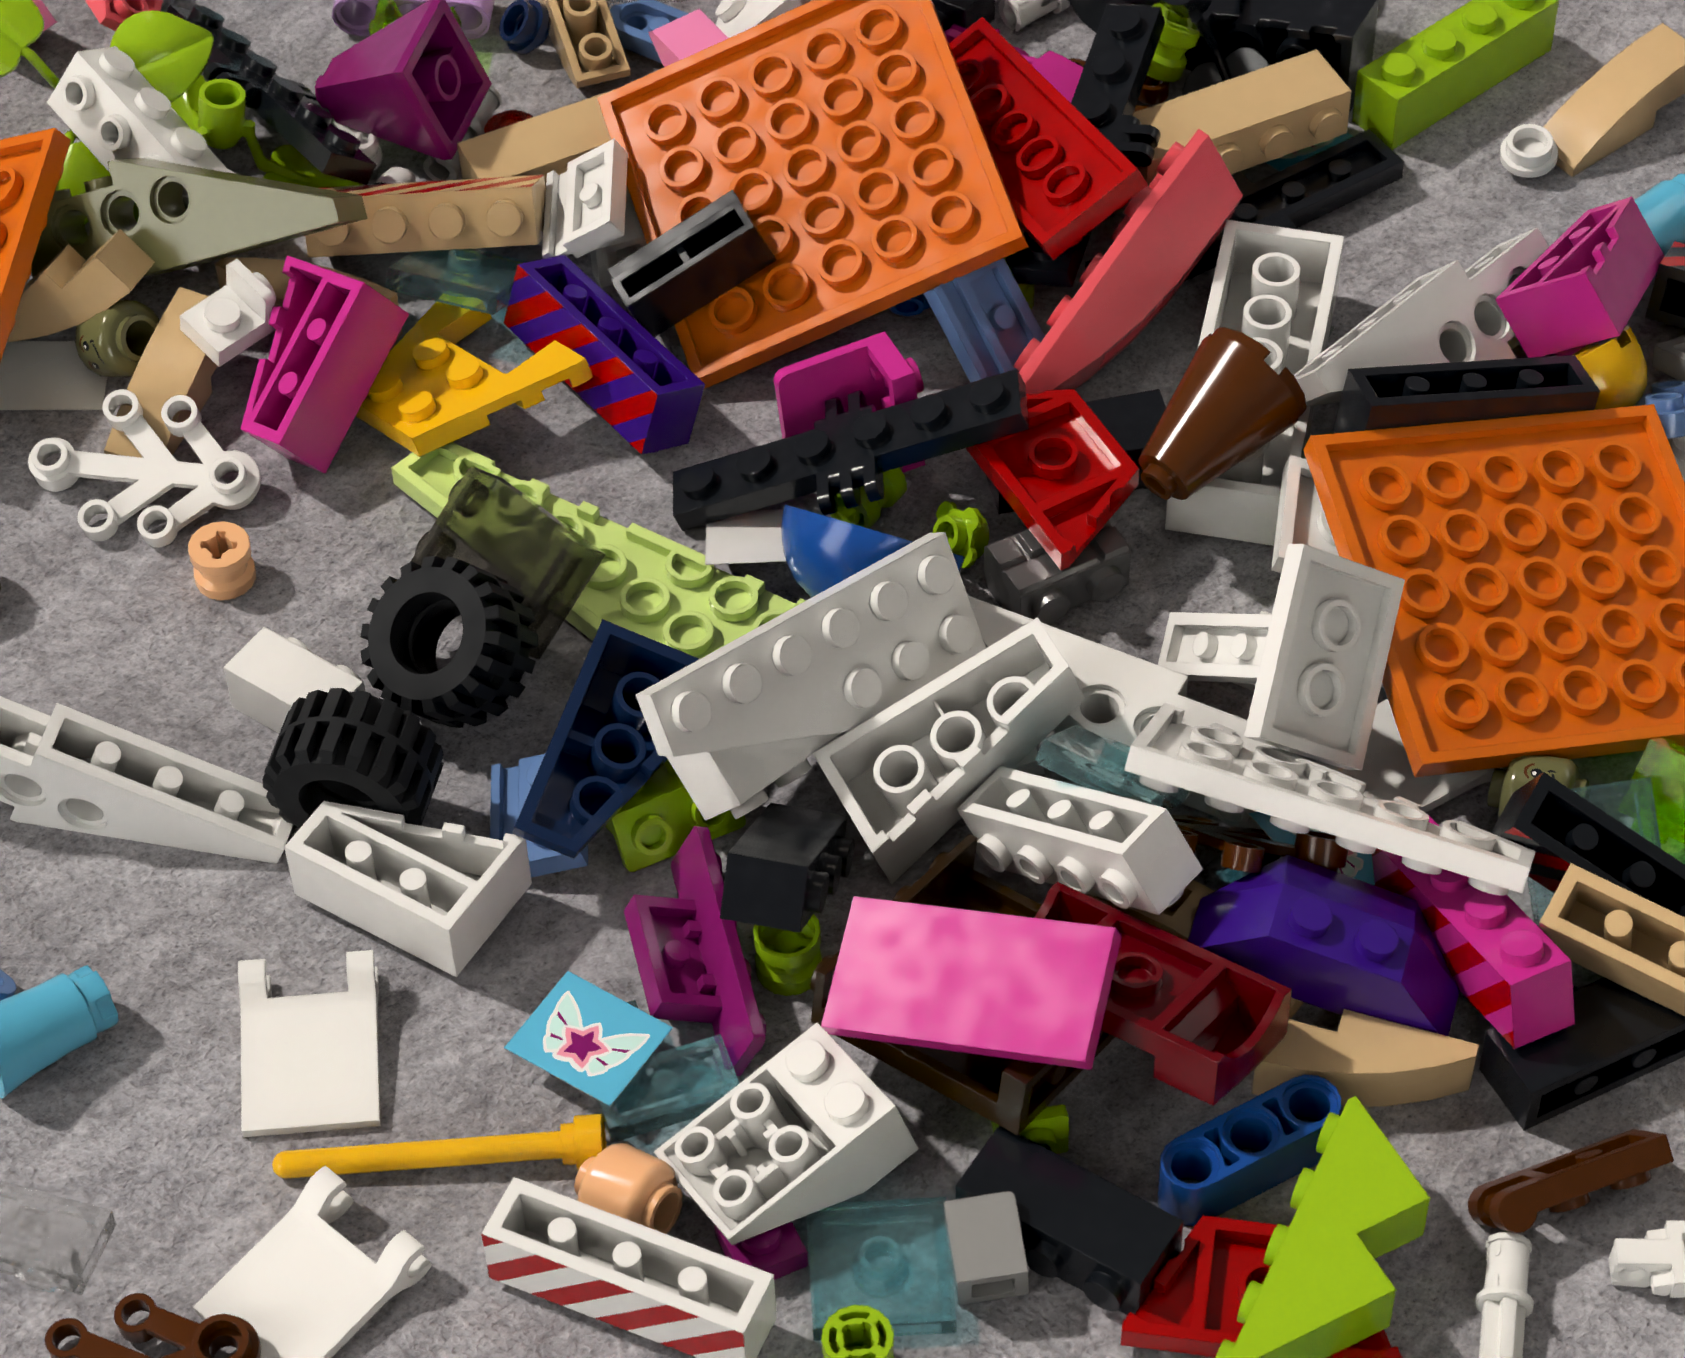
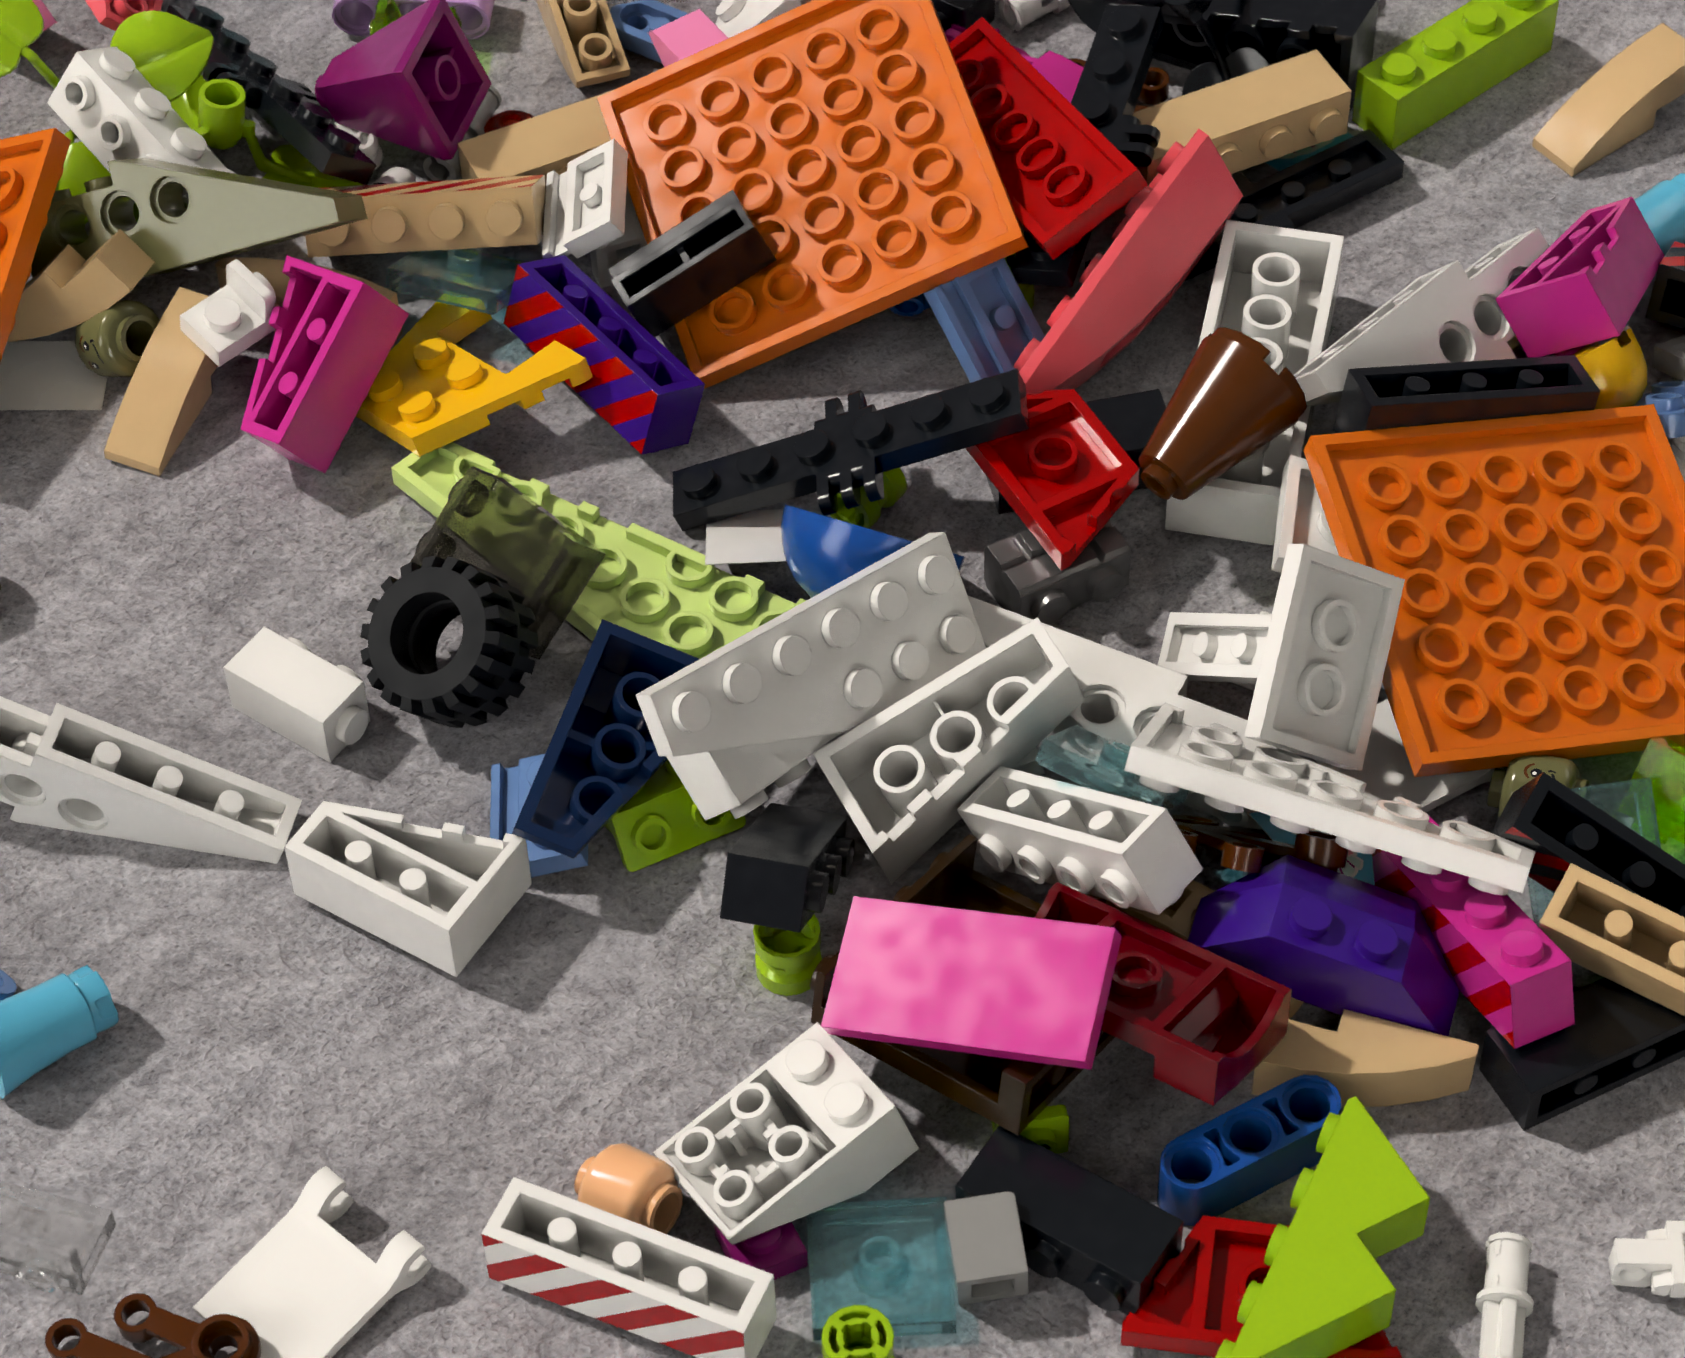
(152, 474): white plant -> none
(235, 569): light nougat wheel -> none
(309, 1056): white flag -> none
(352, 754): black tyre -> none
(525, 25): dark blue plate -> none
(572, 1144): yellow piece -> none
(588, 1038): medium azure sticker -> none
(671, 1088): clear light blue plate -> none
(695, 958): magenta bracket -> none
(864, 365): dark pink bracket -> none
(965, 531): lime plate -> none
(1176, 38): lime wheel -> none
(1529, 151): white plate -> none
(1568, 1179): reddish brown plate -> none

